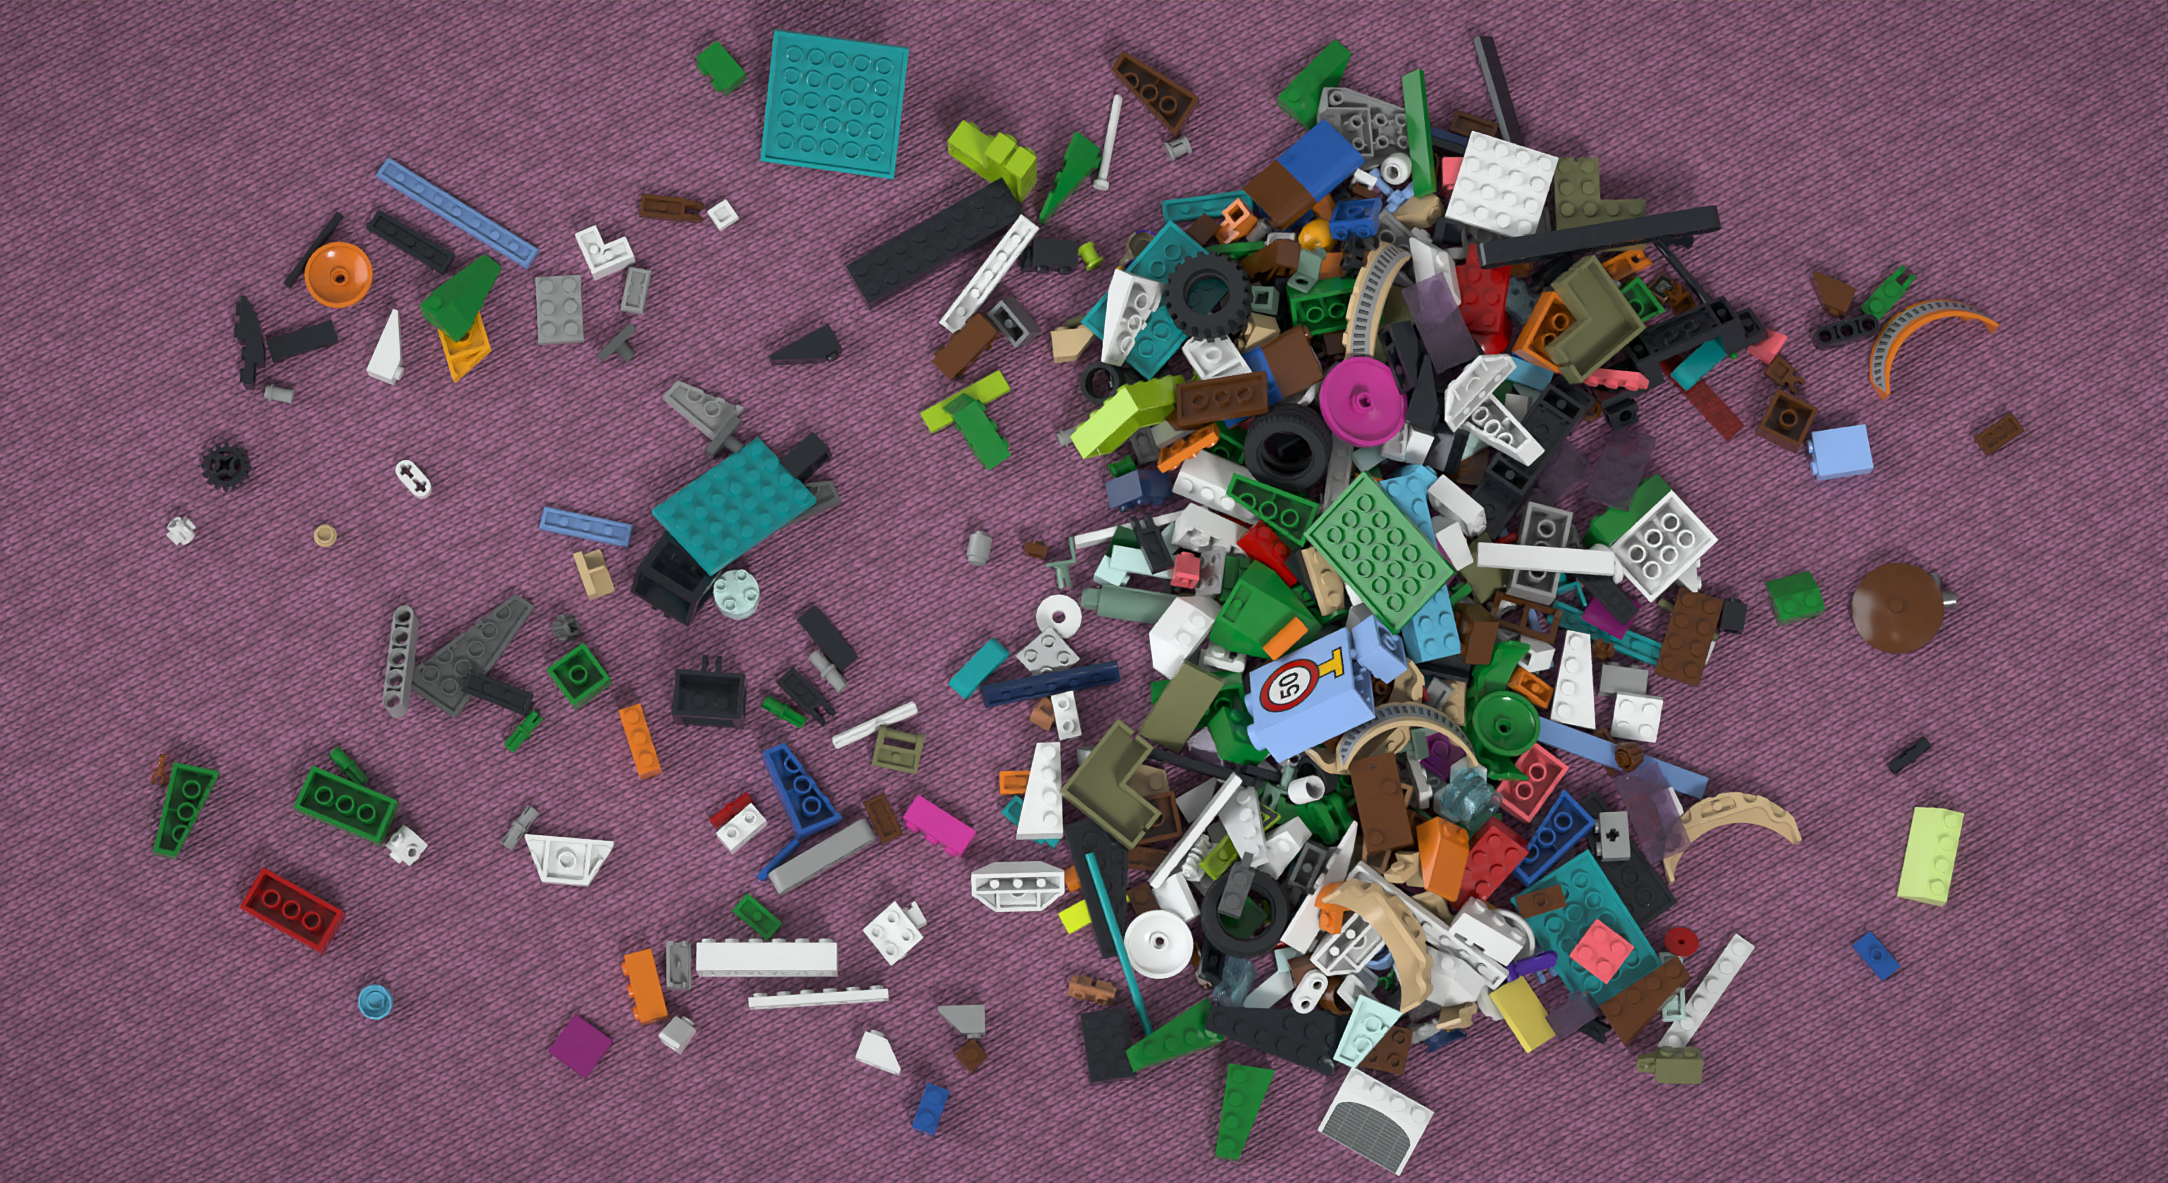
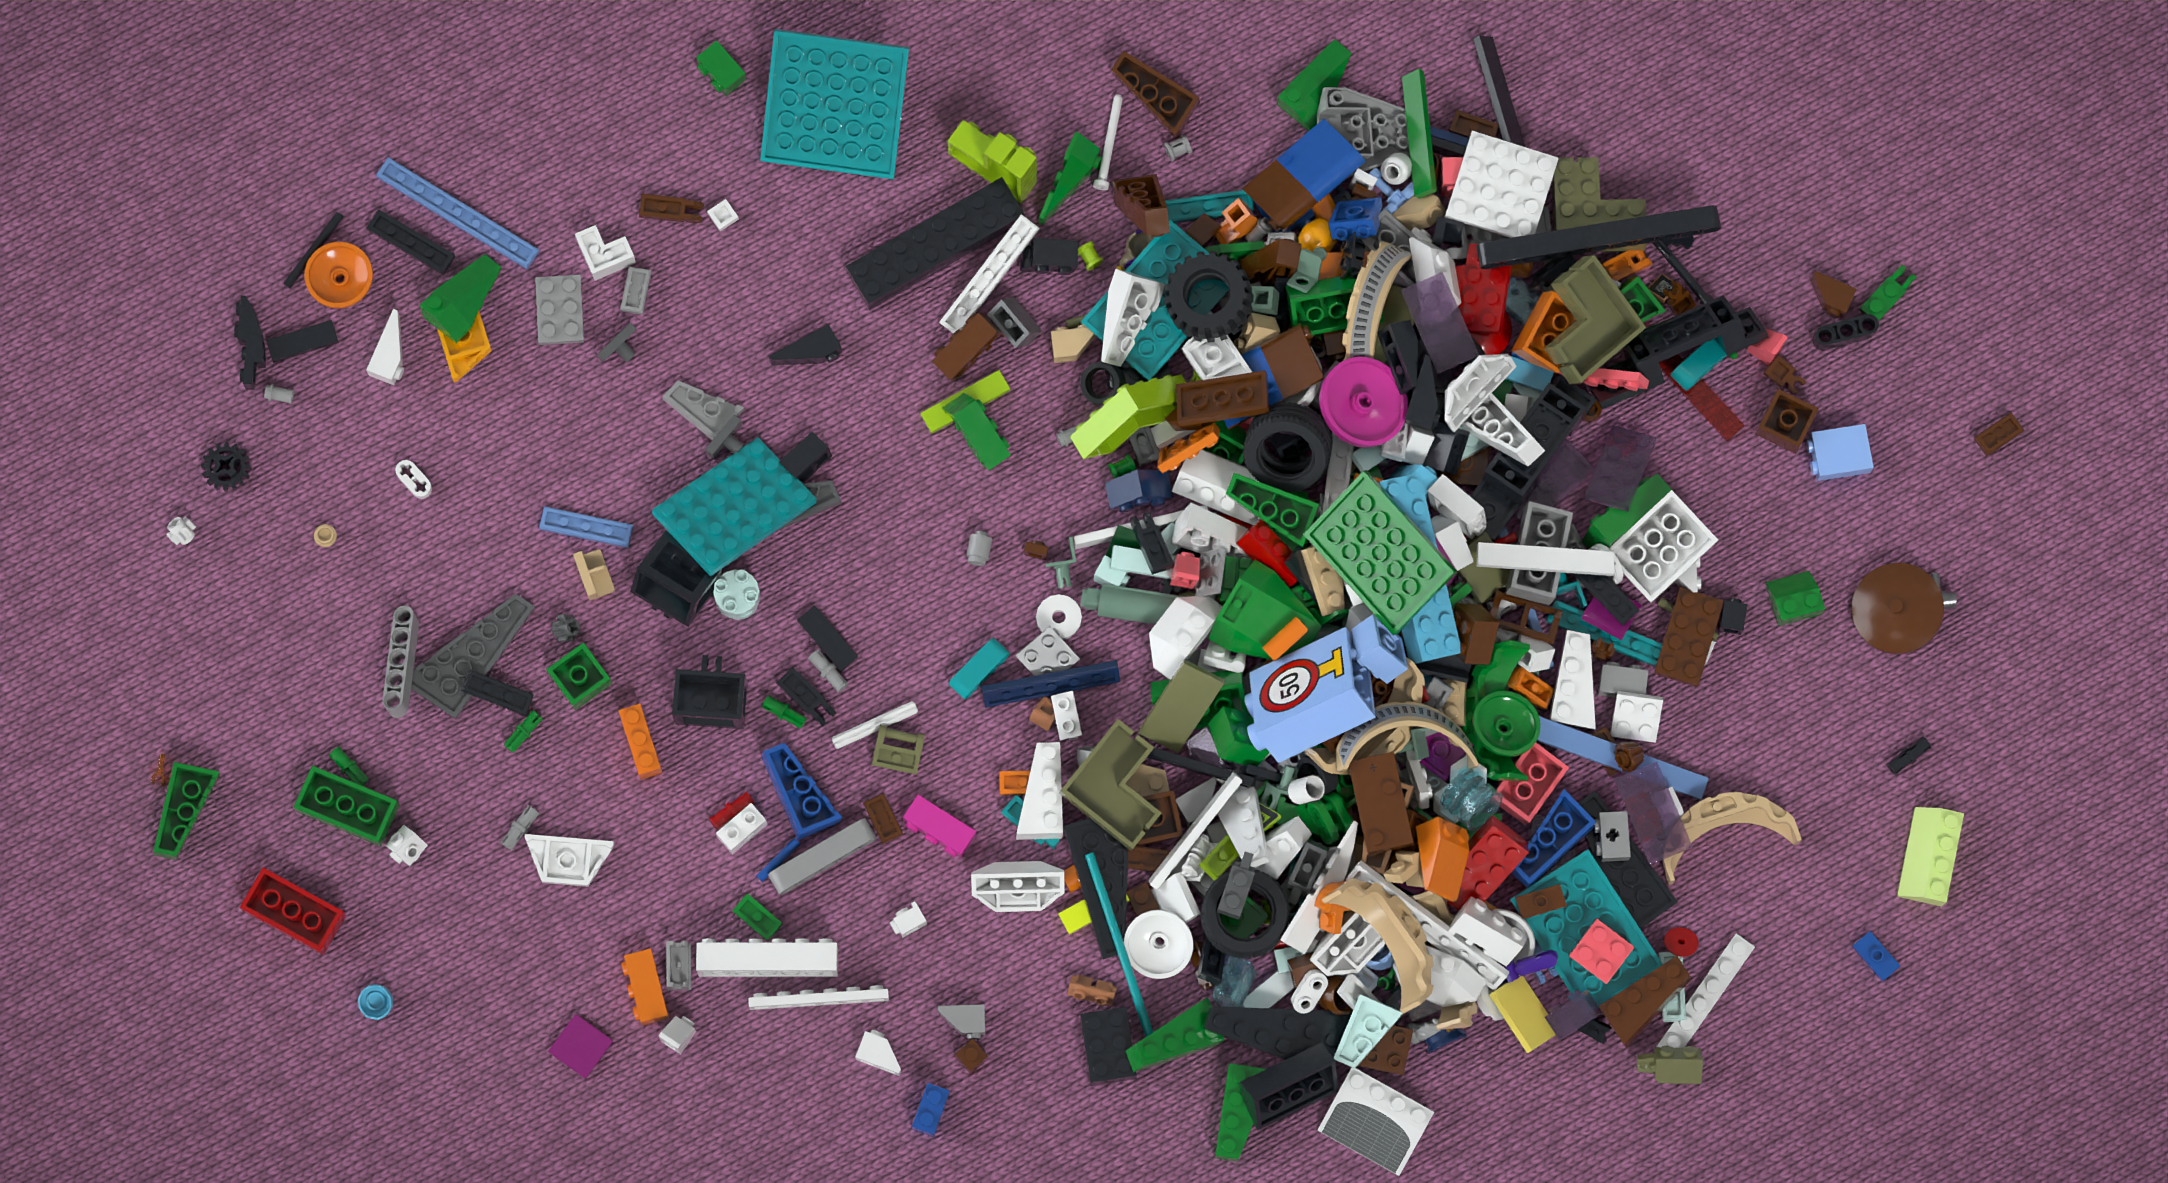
(893, 933): white hinge -> none
(1143, 203): none -> reddish brown wedge
(1290, 1086): none -> black slope
(1621, 414): black brick -> none
(1904, 324): windscreen -> none

